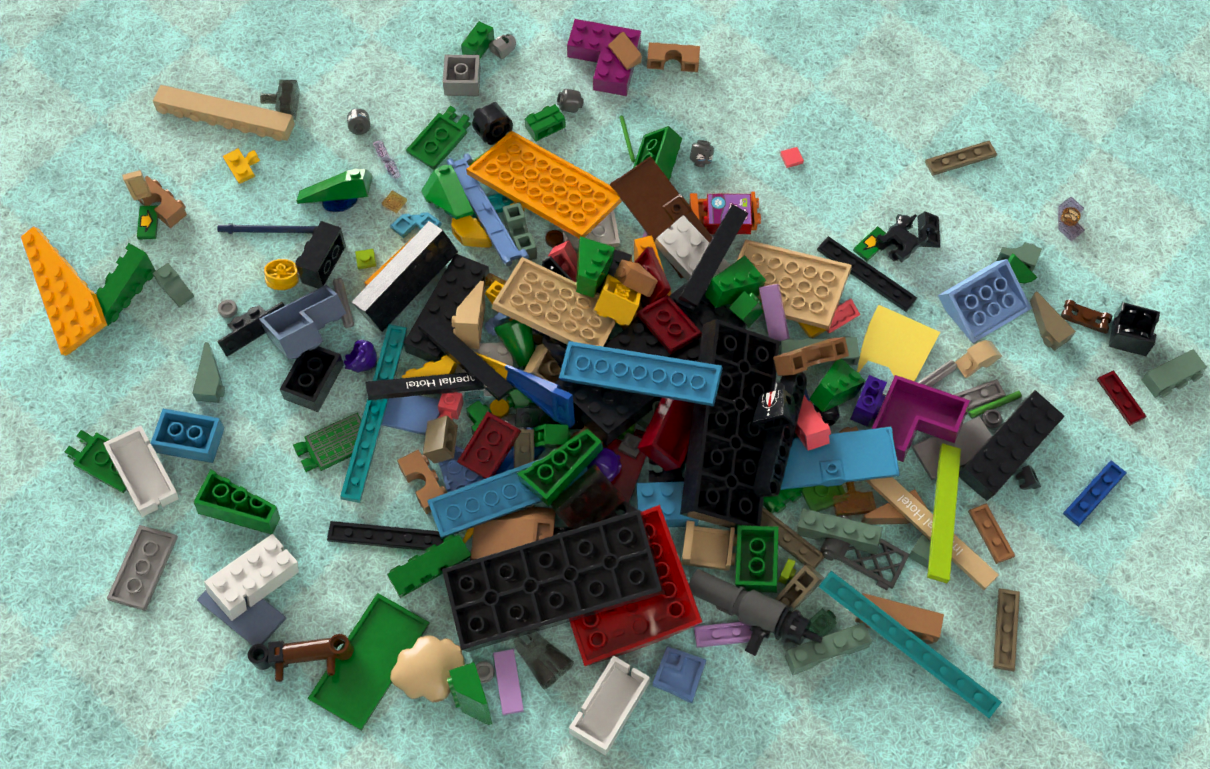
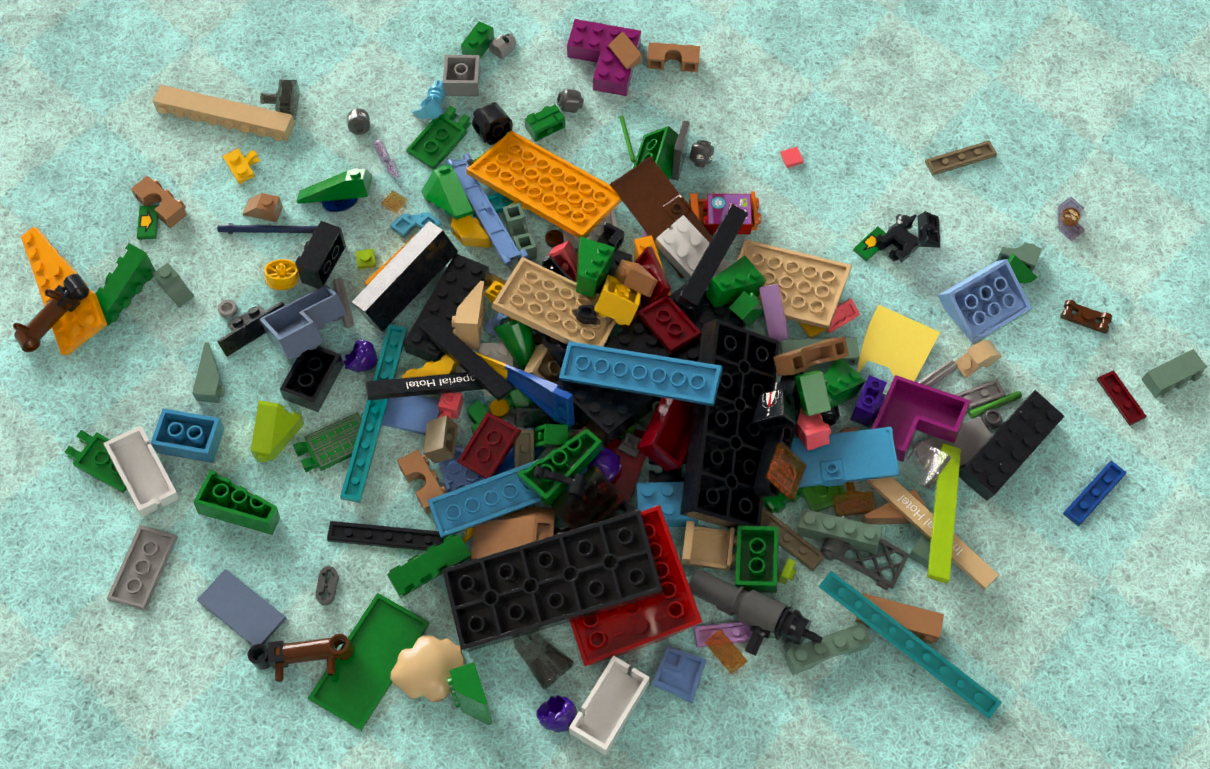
(62, 300): none -> reddish brown piece
(137, 185): tan tile -> none
(251, 575): white piece -> none
(264, 207): none -> medium nougat slope
(273, 430): none -> lime slope
(332, 586): none -> dark grey beam
(431, 105): none -> medium azure piece
(485, 671): light grey tile -> none
(508, 682): lavender tile -> none
(557, 713): none -> dark purple hair
(576, 484): none -> black brick
(586, 314): none -> black tile
(612, 236): none -> black panel
(680, 150): none -> dark grey tile
(725, 651): none -> clear orange tile
(786, 471): none -> clear orange tile
(800, 587): dark tan slope -> none
(813, 392): none -> green brick
(820, 629): clear green brick -> none
(868, 274): black tile -> none
(924, 464): none -> clear tile
(991, 533): medium nougat tile -> none
(1006, 630): dark tan tile -> none
(1030, 477): black tile -> none
(1052, 326): dark tan slope -> none
(1134, 329): black piece -> none

